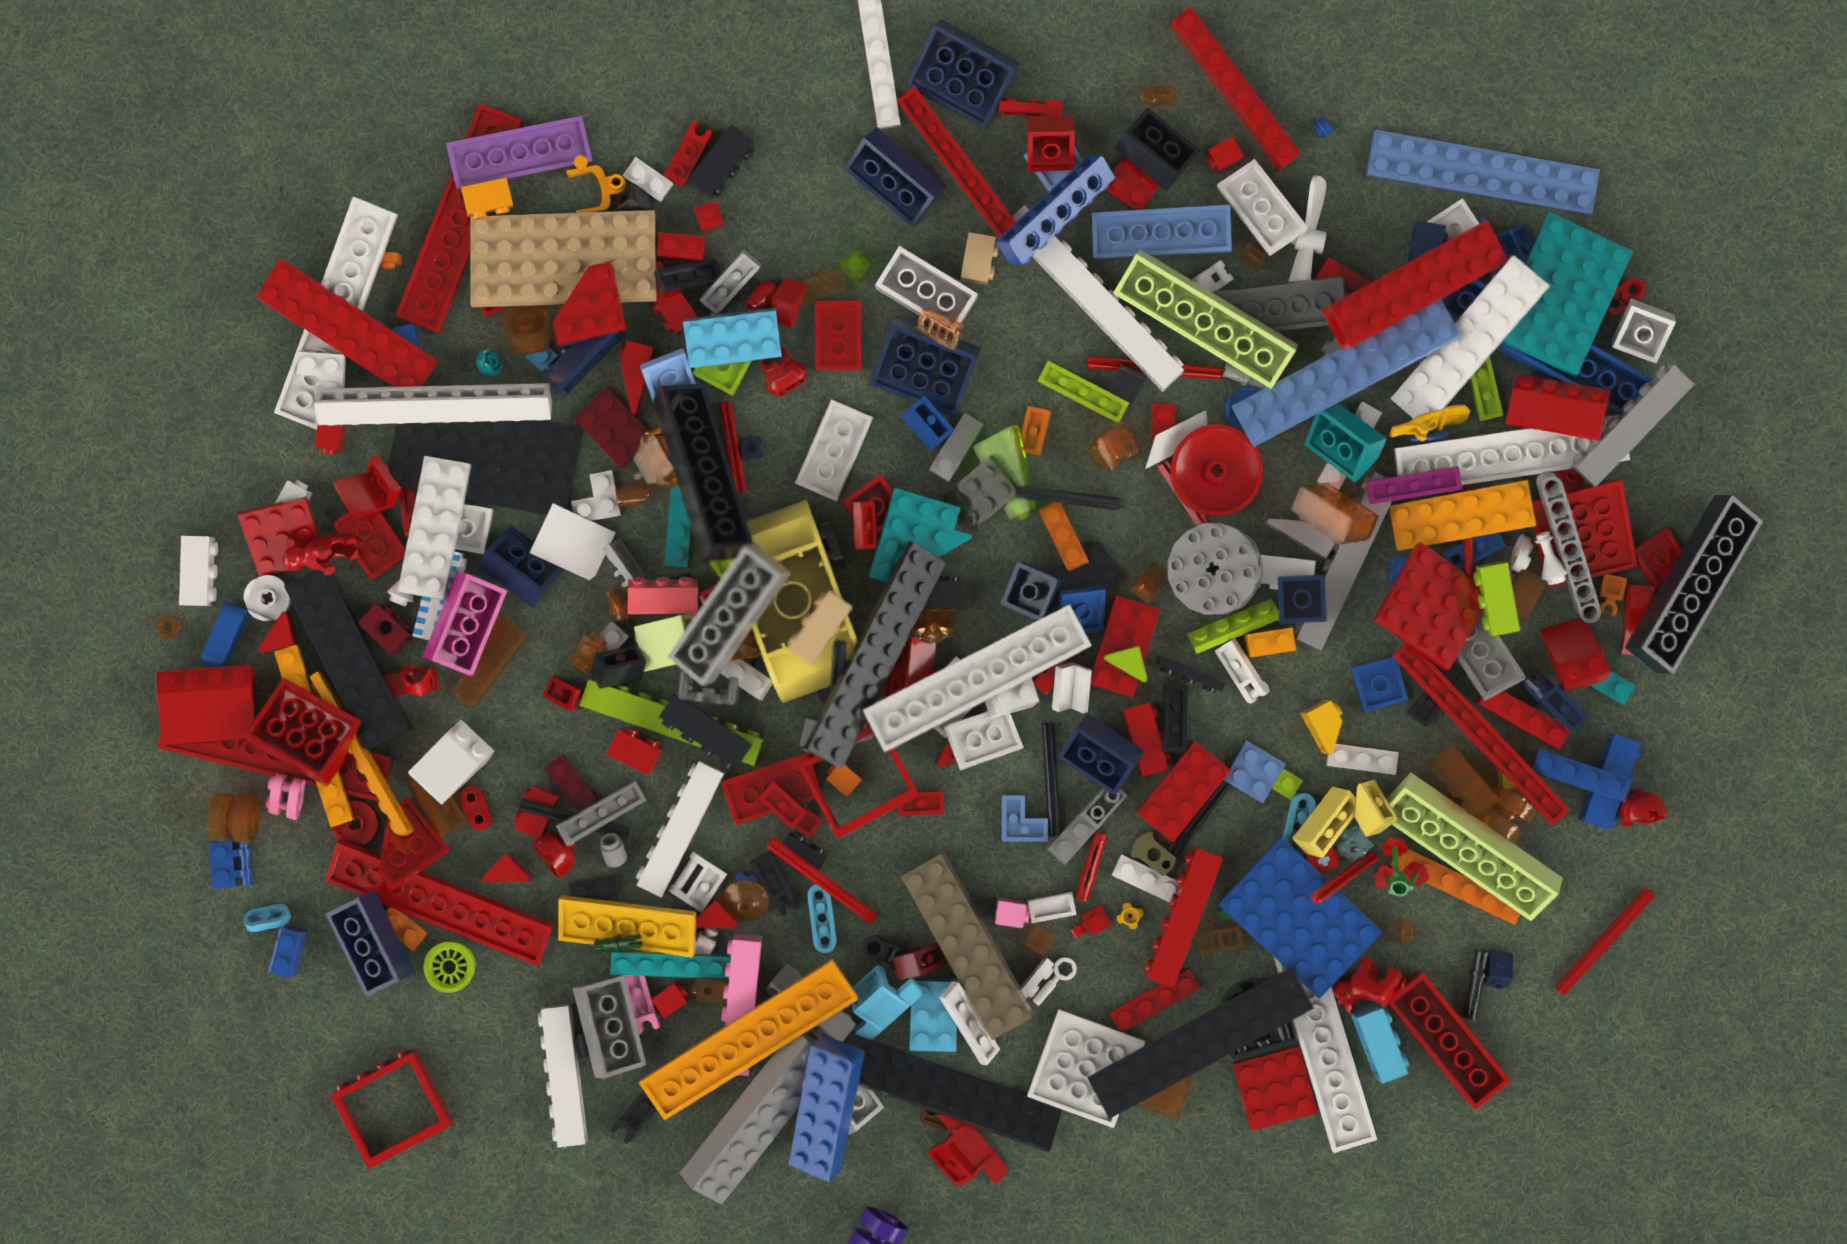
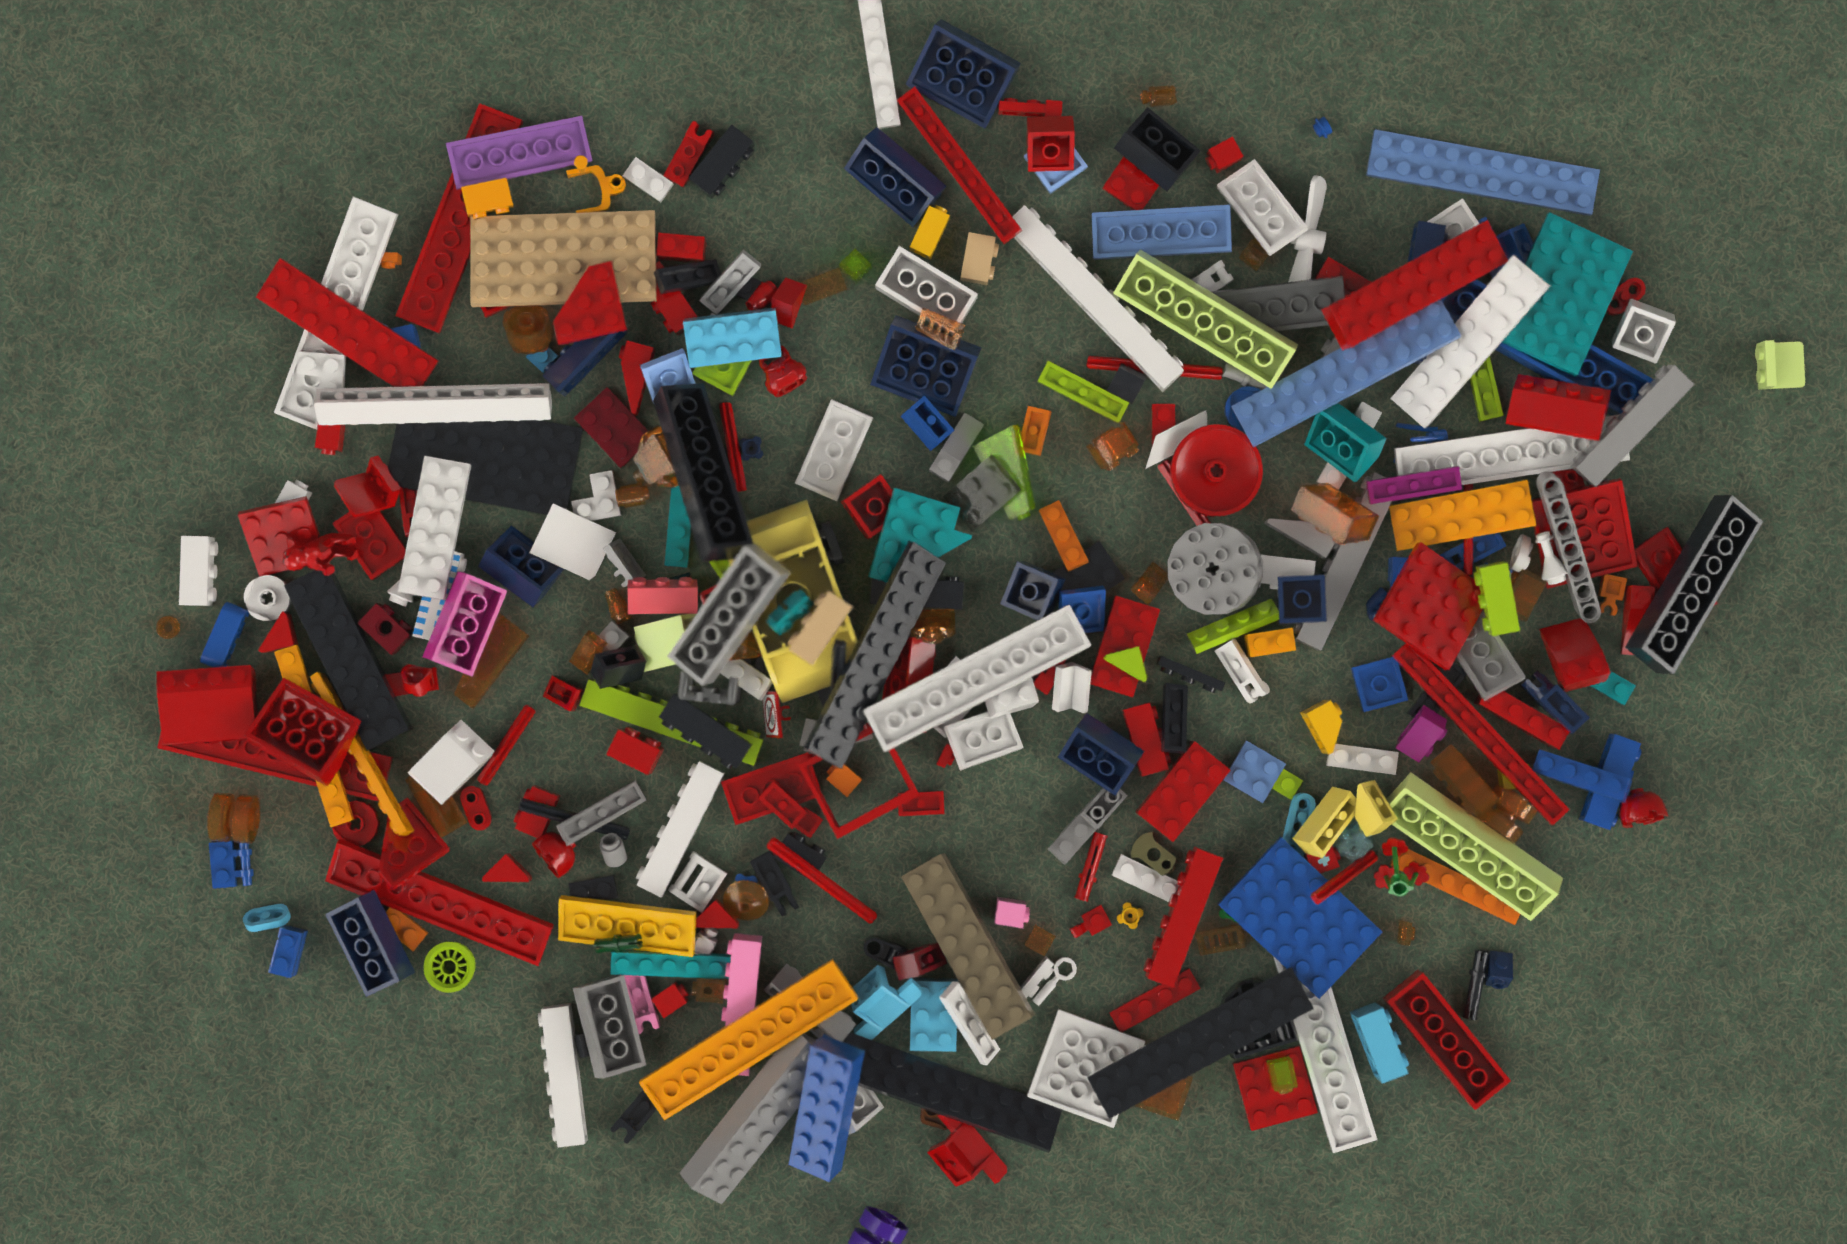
(276, 800): bright pink brick -> none
(383, 1068): red window -> none
(474, 529): white plate -> none
(488, 363): teal plate -> none
(506, 745): none -> red axle
(571, 783): dark red plate -> none
(634, 199): black panel -> none
(709, 217): red brick -> none
(773, 715): none -> piece
(782, 620): none -> teal hinge
(825, 928): medium azure plate -> none
(837, 335): red plate -> none
(864, 525): red plate -> none
(930, 231): none -> yellow brick
(1016, 826): medium blue plate -> none
(1051, 779): black axle -> none
(1051, 907): white tile -> none
(1068, 497): black axle -> none
(1091, 169): blue brick -> none
(1199, 818): black axle -> none
(1234, 89): red brick -> none
(1282, 1074): none -> clear neon green brick
(1367, 987): red animal -> none
(1374, 601): none -> dark blue arm
(1421, 734): none -> magenta brick
(1432, 420): yellow piece -> none
(1604, 941): red axle -> none
(1780, 365): none -> yellowish green bracket

